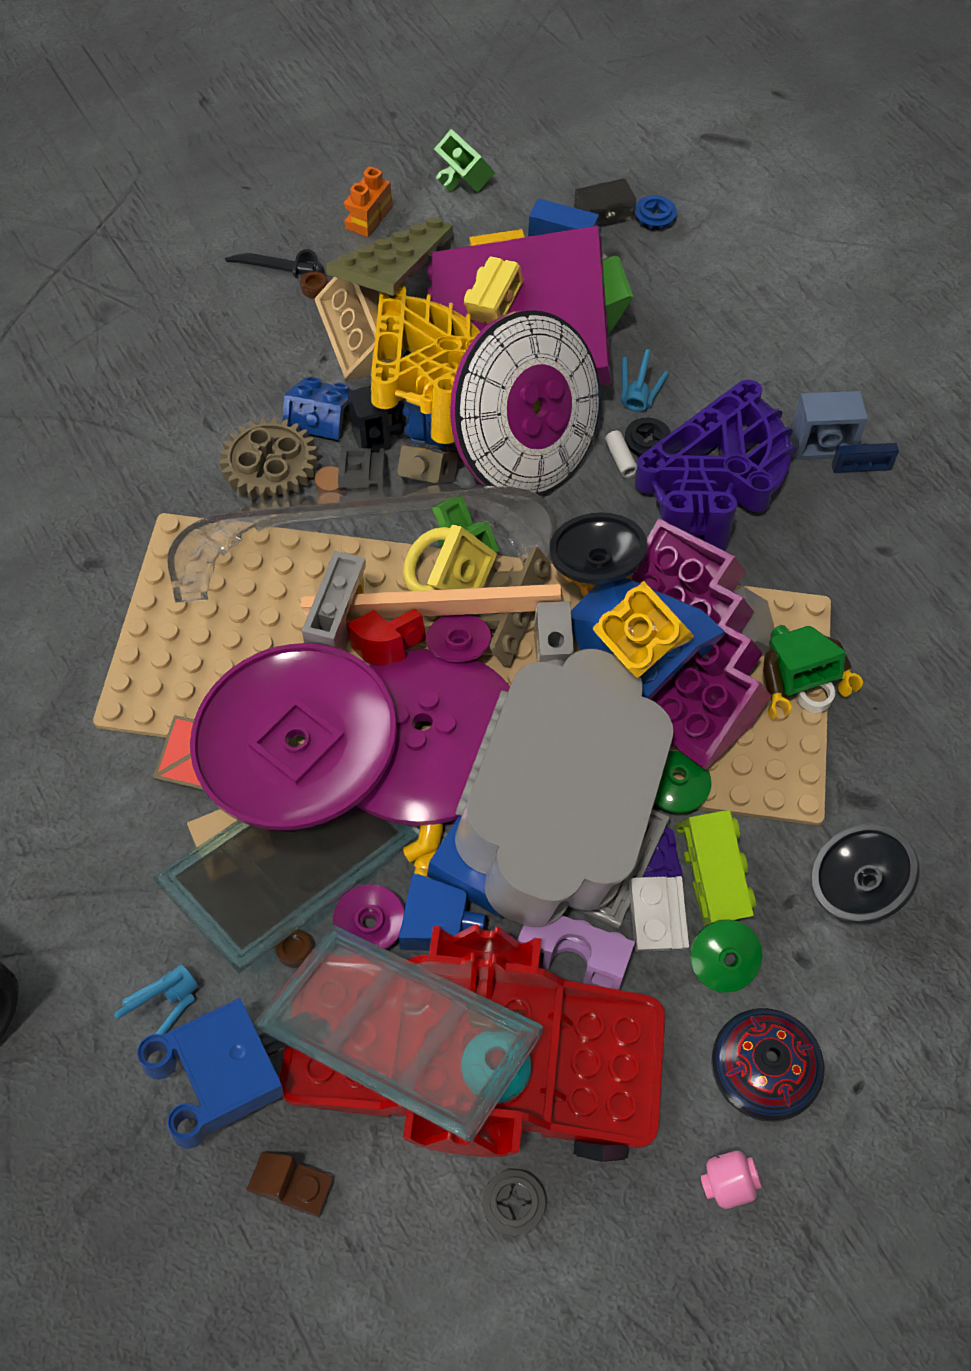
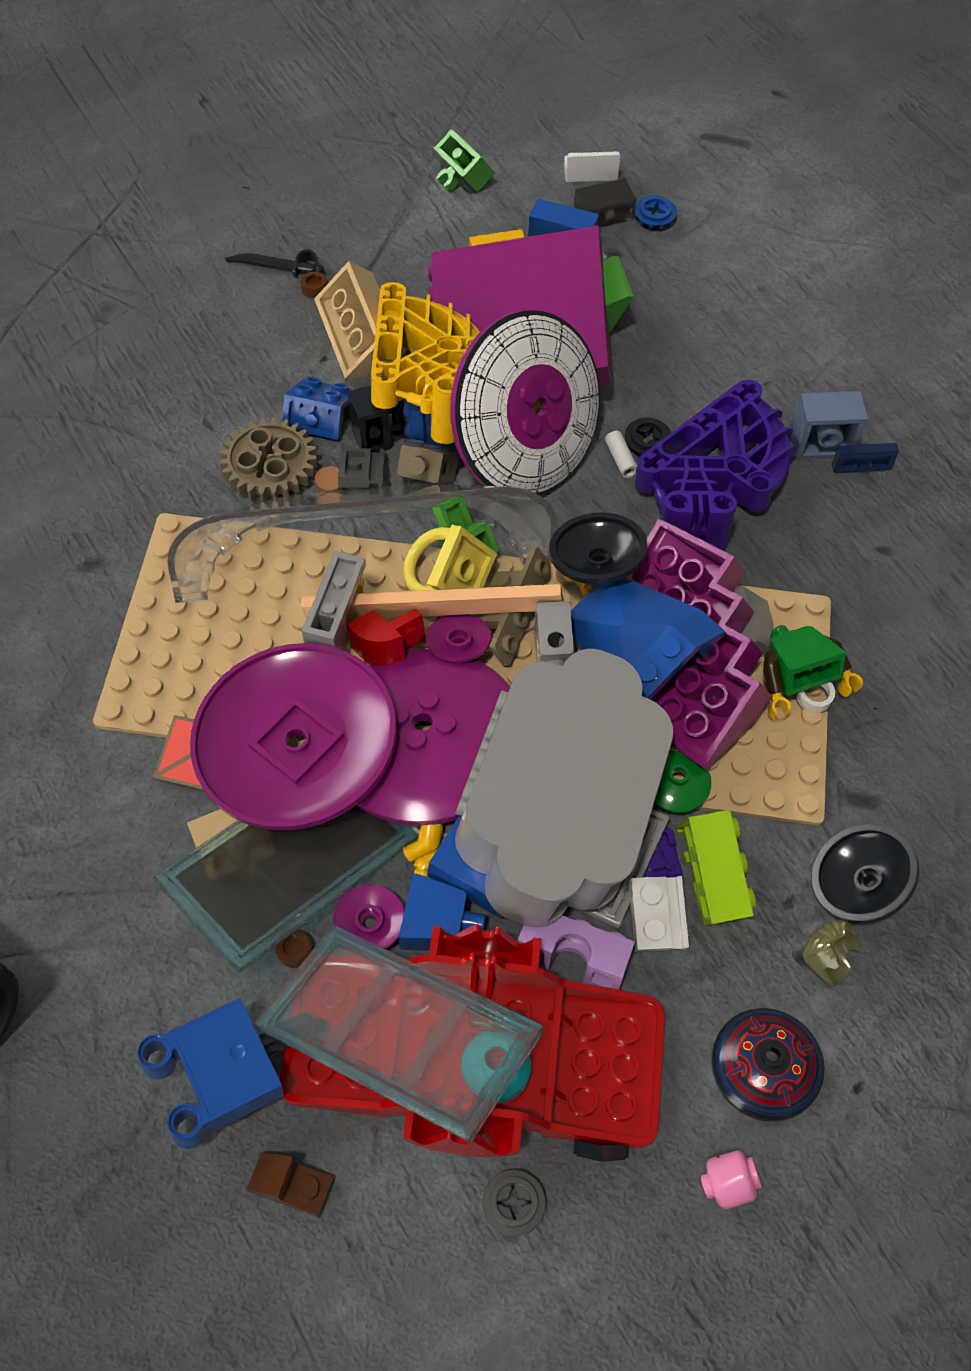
(174, 985): dark azure plant -> none
(368, 202): orange hips -> none
(392, 259): olive wing -> none
(494, 290): light yellow brick -> none
(592, 166): none -> white panel
(637, 395): dark azure plant -> none
(641, 629): yellow piece -> none
(714, 944): green dish -> none
(828, 950): none -> olive hair

